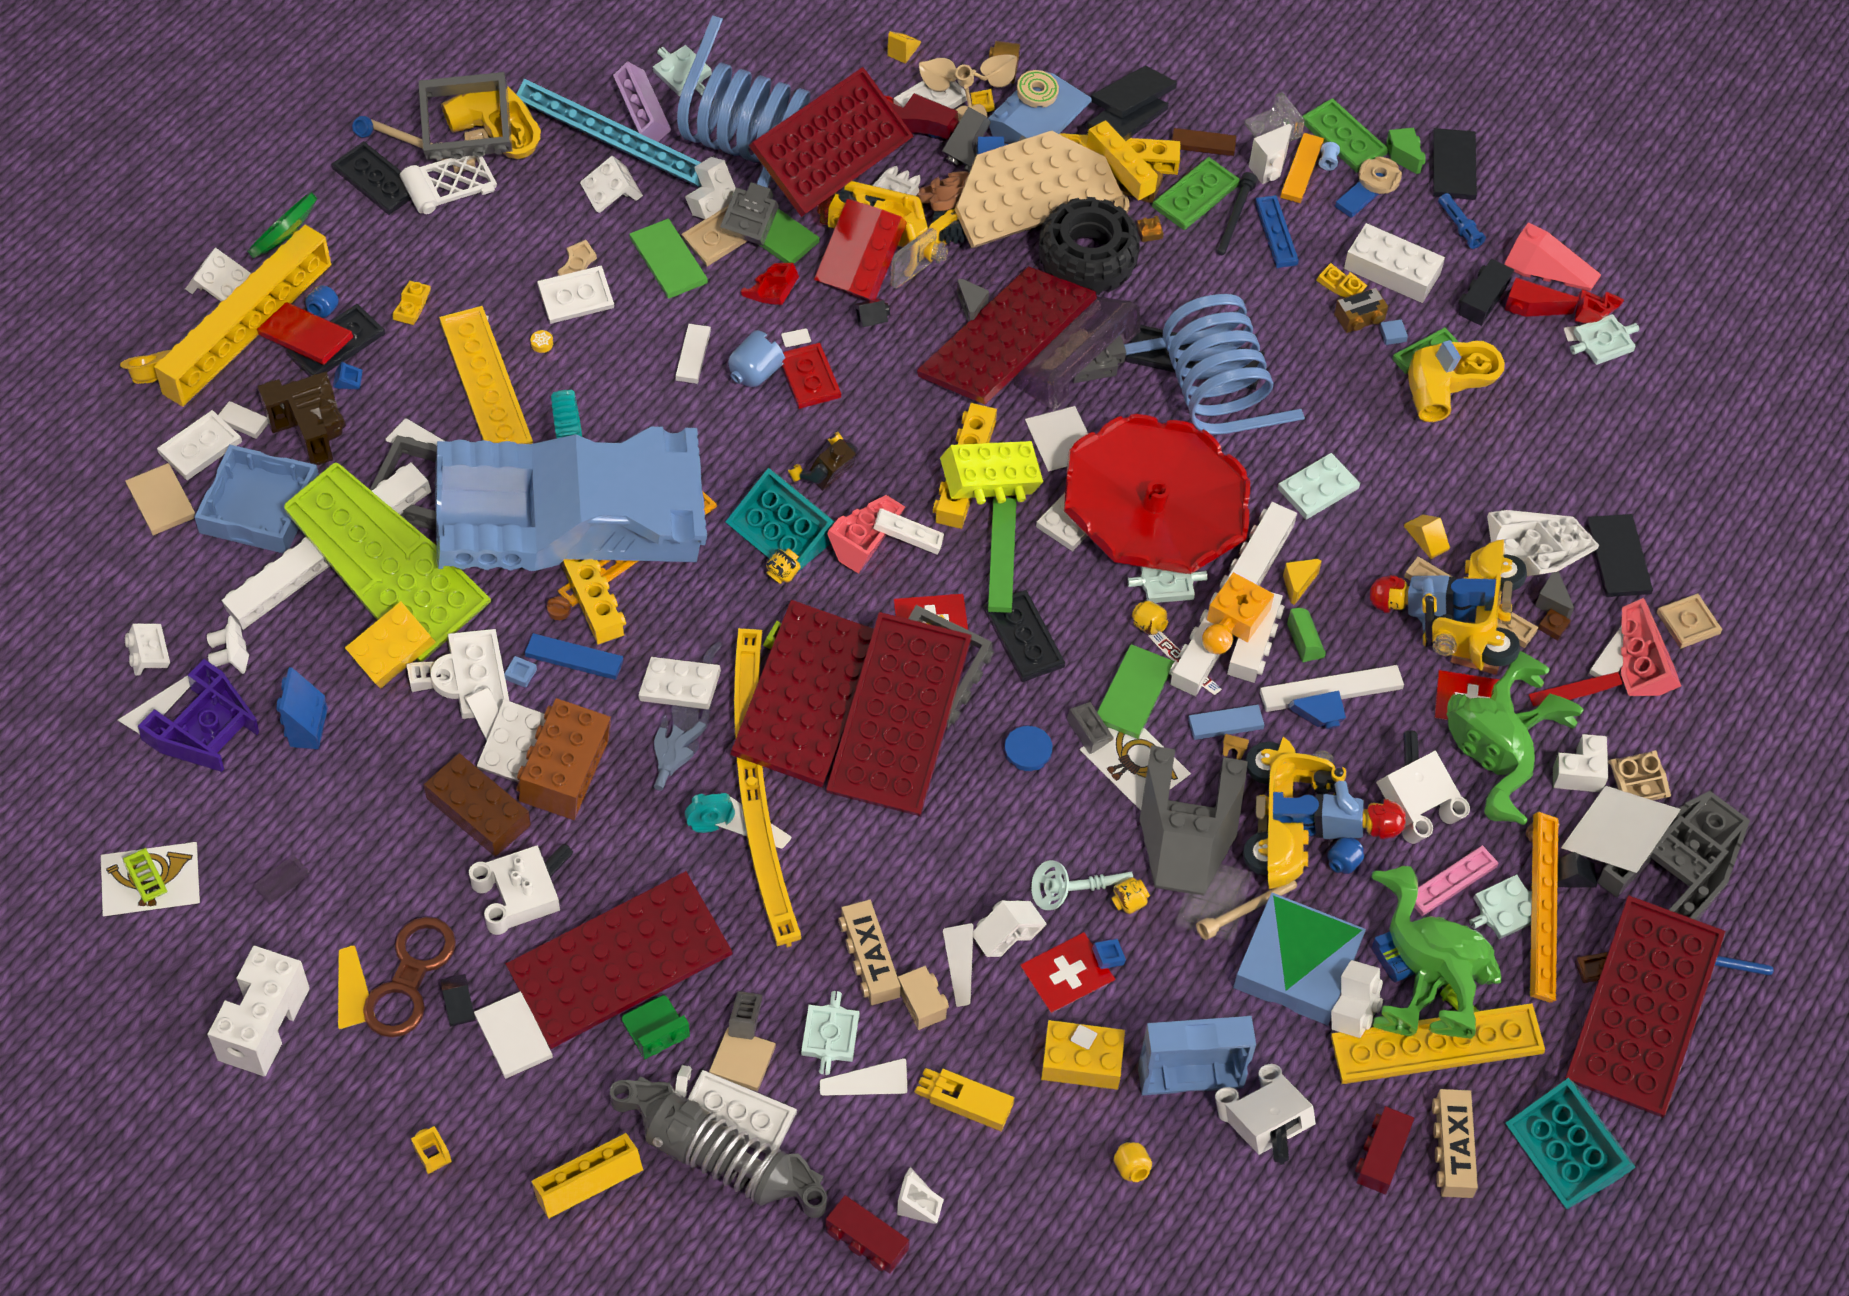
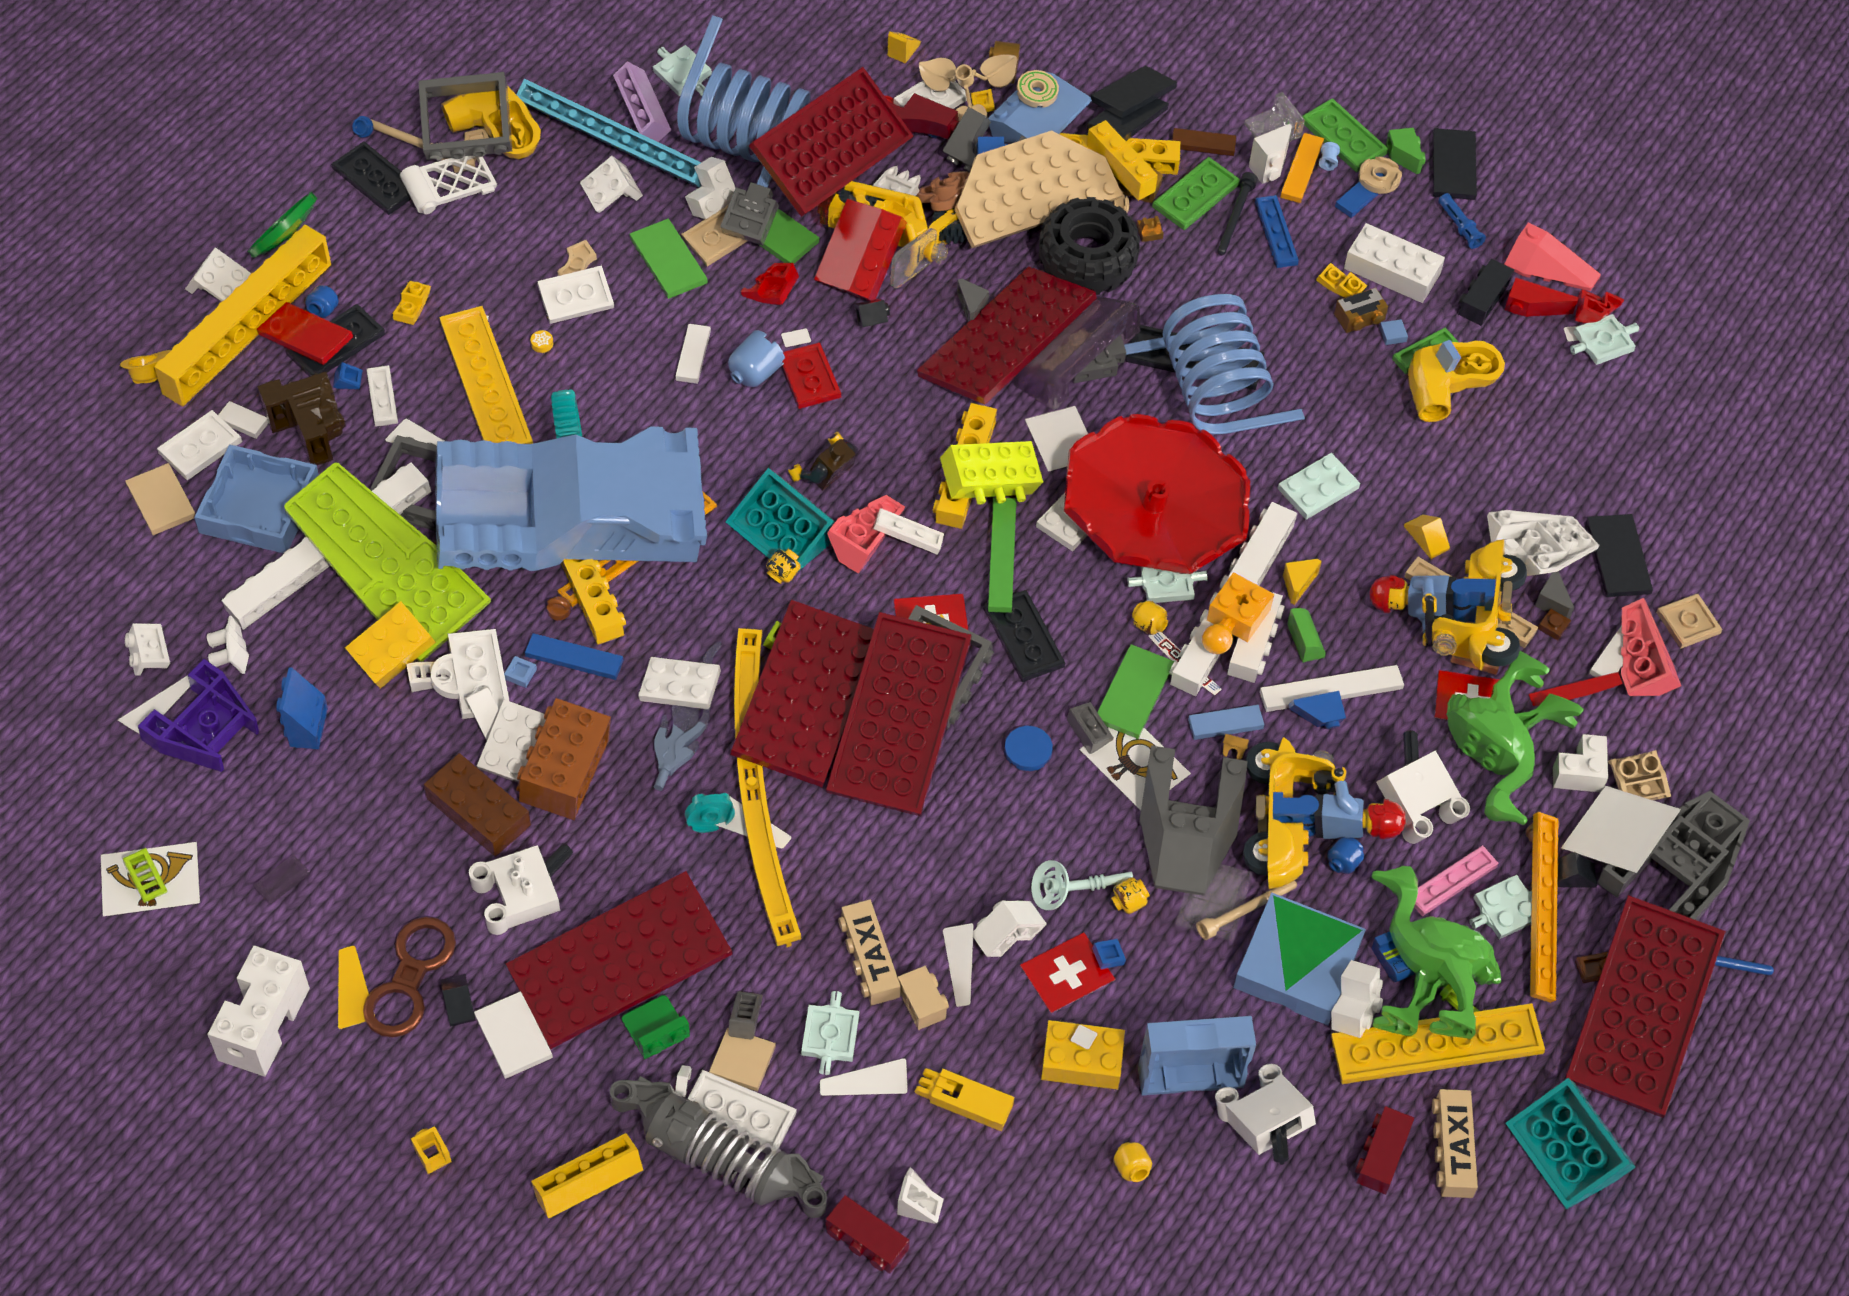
(382, 396): none -> white tile

